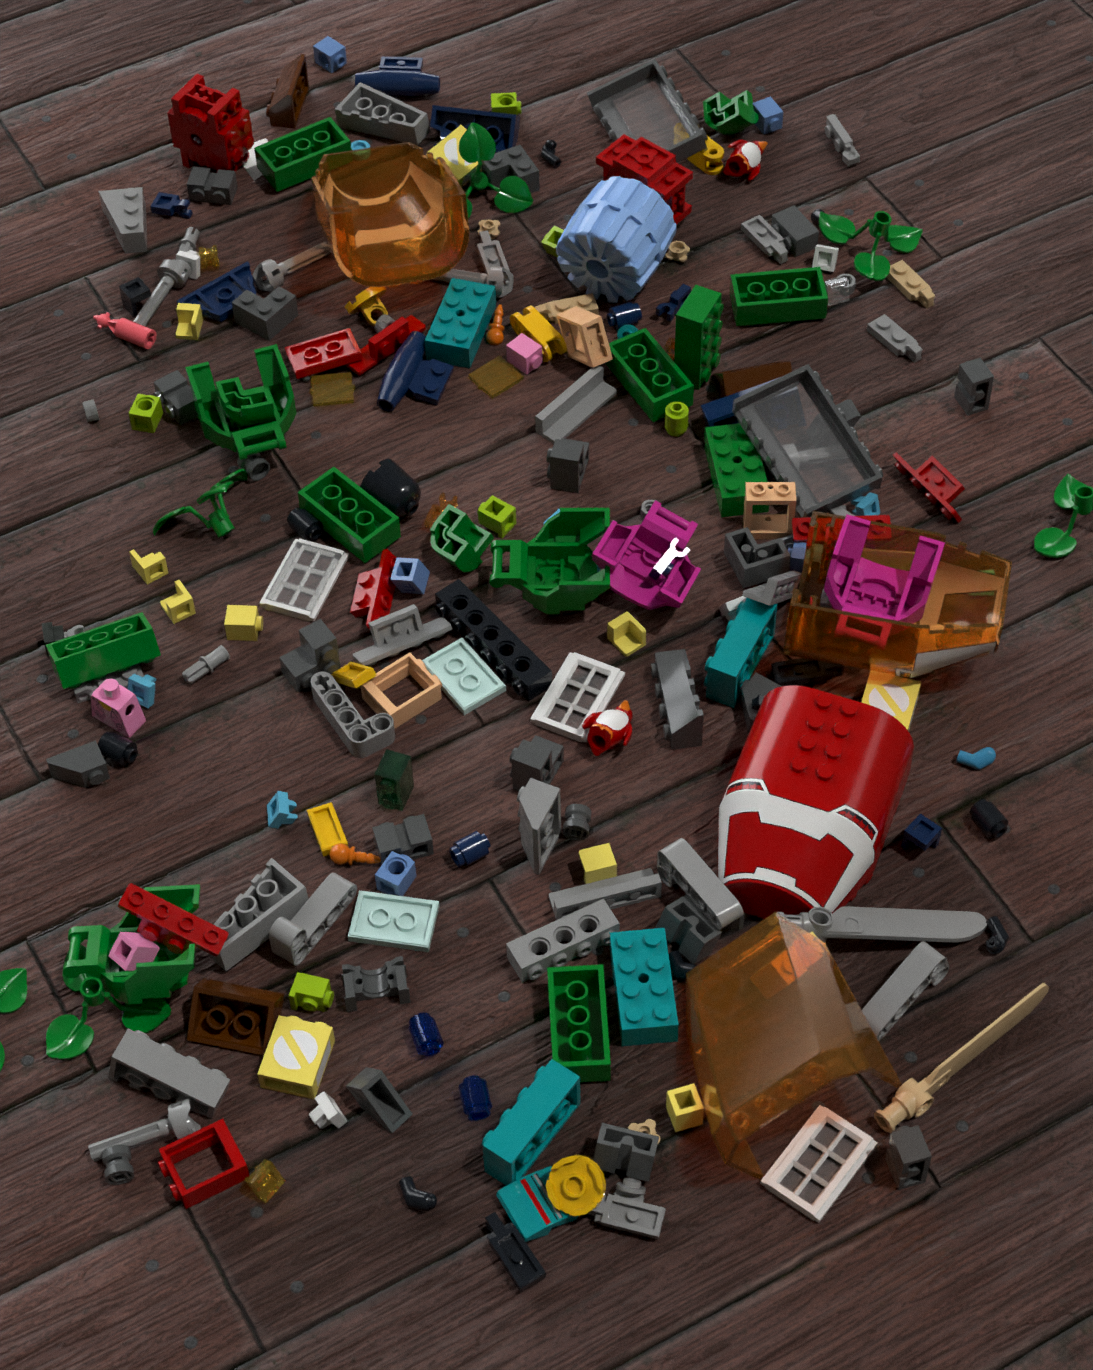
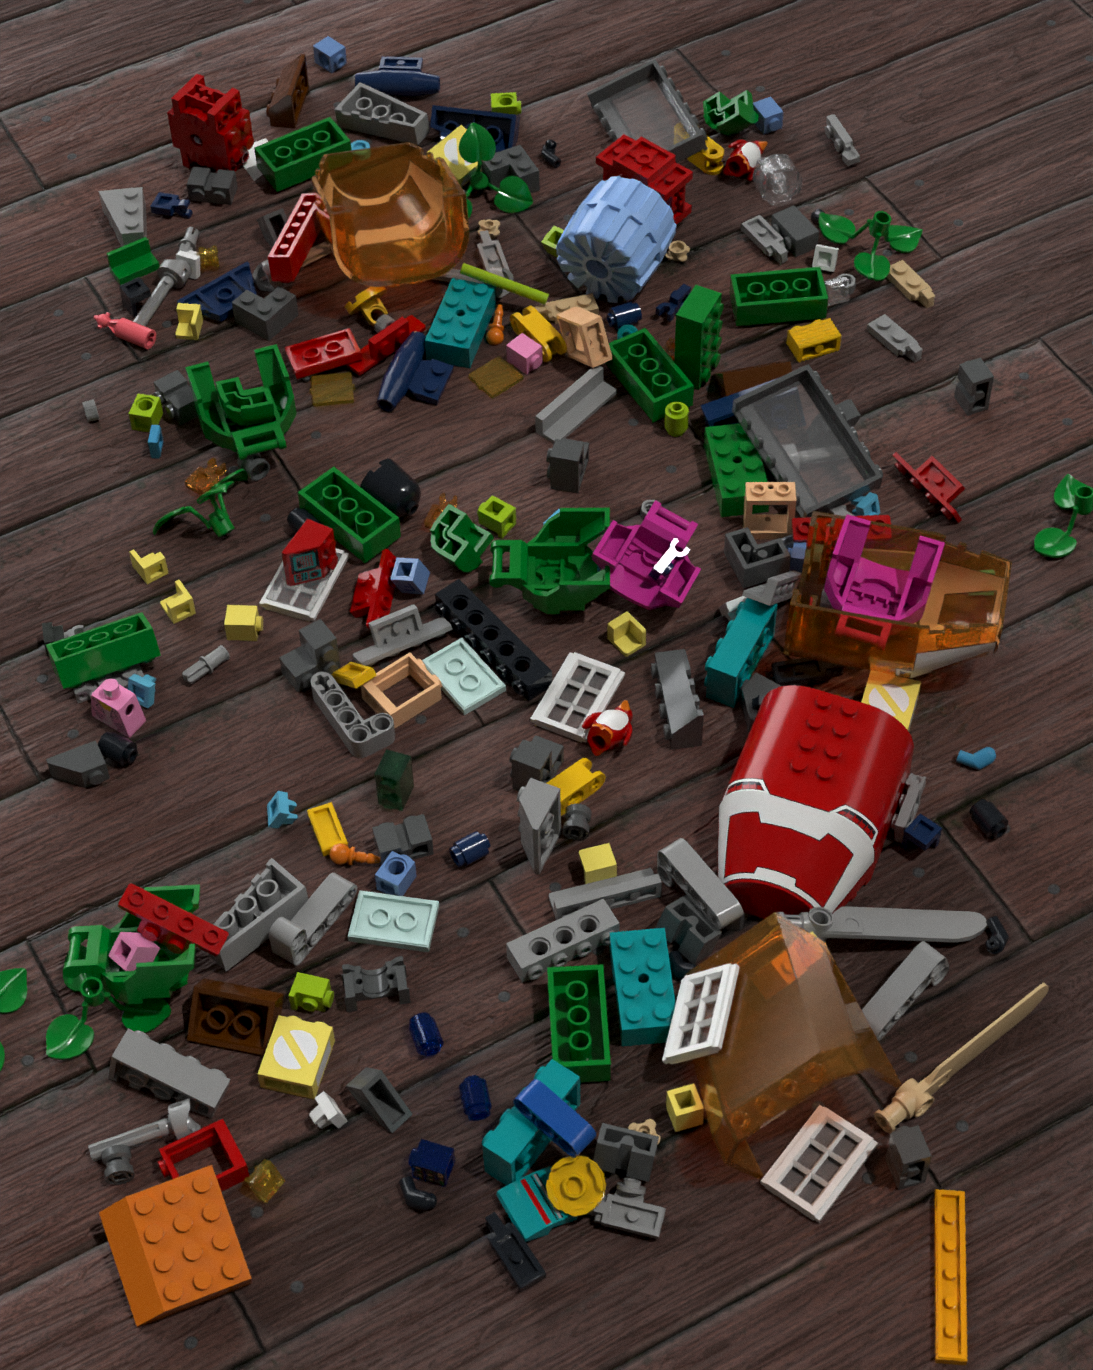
(132, 261): none -> green panel
(155, 441): none -> dark azure tile
(175, 1246): none -> orange slope
(203, 479): none -> clear orange plate
(272, 225): none -> dark grey slope
(294, 240): none -> red brick
(309, 554): none -> red slope
(432, 1162): none -> clear blue brick
(504, 283): none -> lime piece
(554, 1118): none -> blue beam
(577, 783): none -> yellow piece
(701, 1014): none -> white piece
(777, 179): none -> clear brick
(813, 339): none -> yellow brick
(908, 805): none -> light grey hinge
(950, 1277): none -> light orange tile

